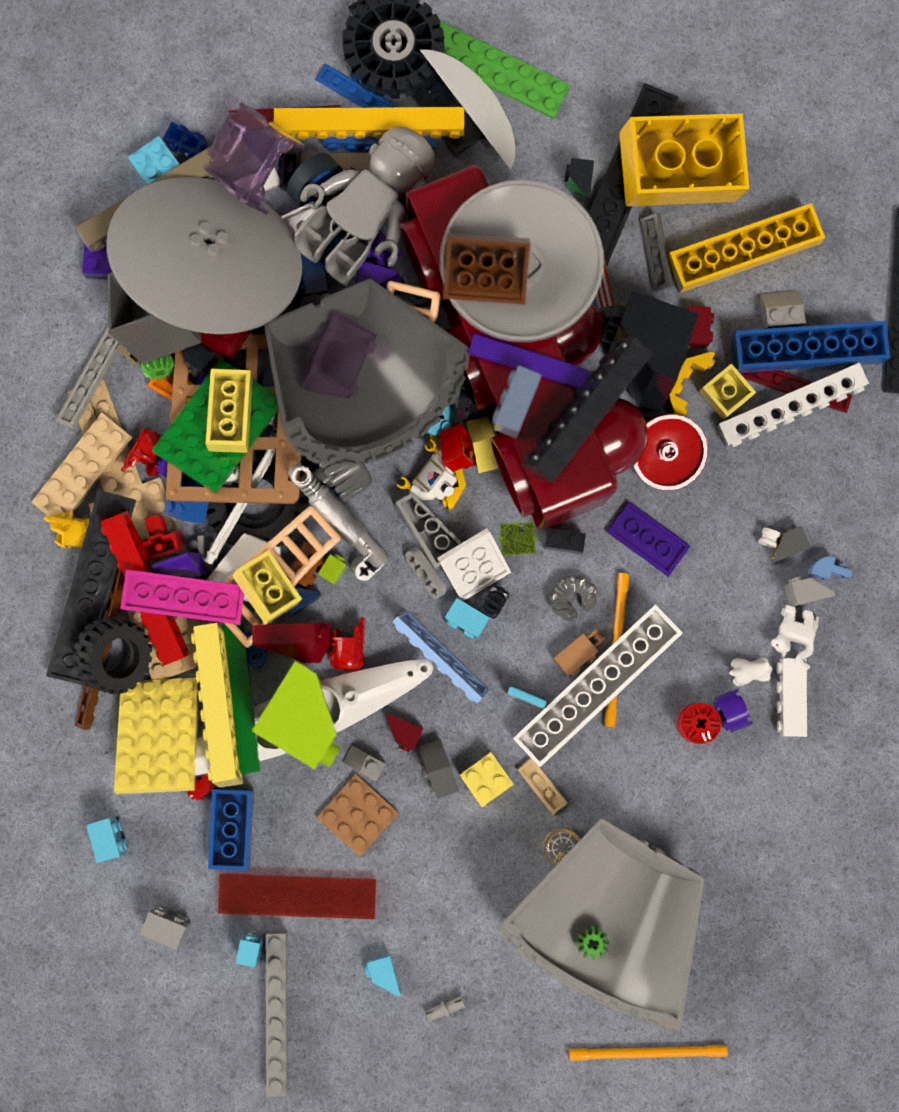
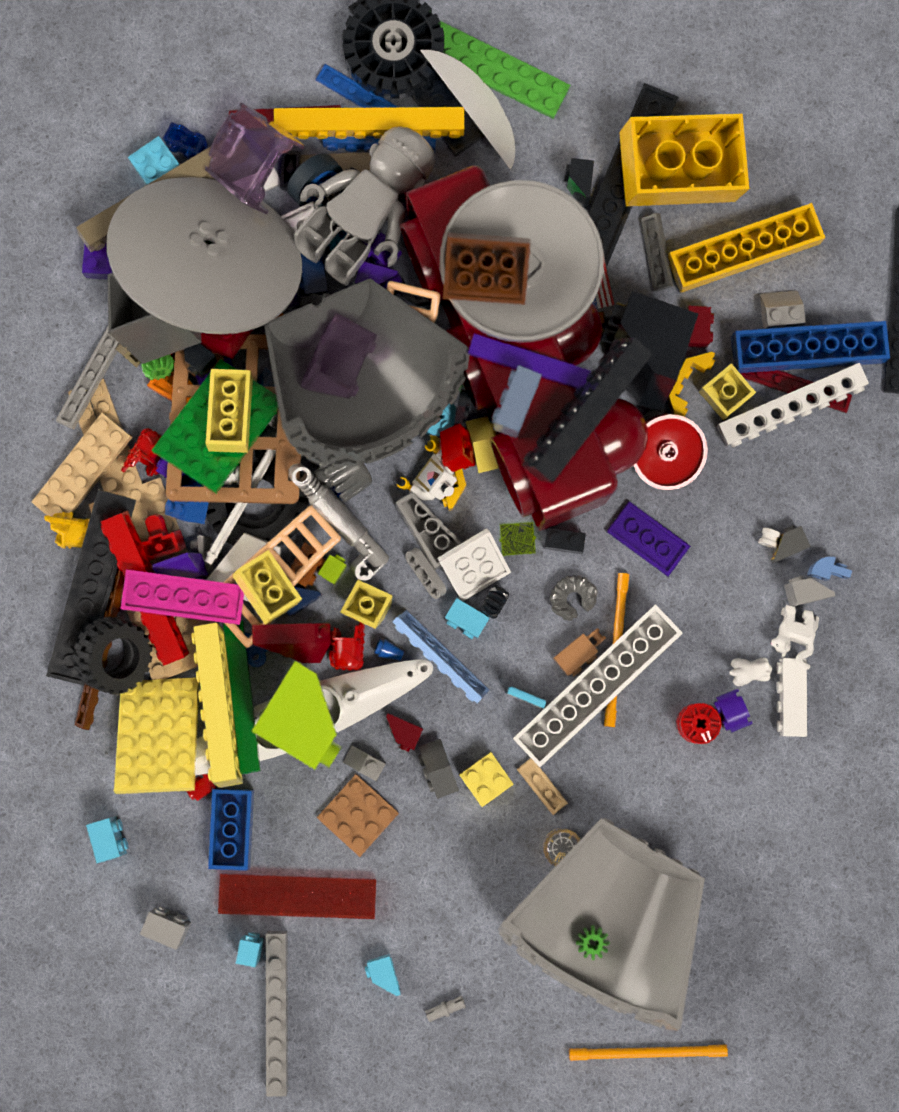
(367, 604): none -> light yellow slope
(388, 650): none -> blue cone

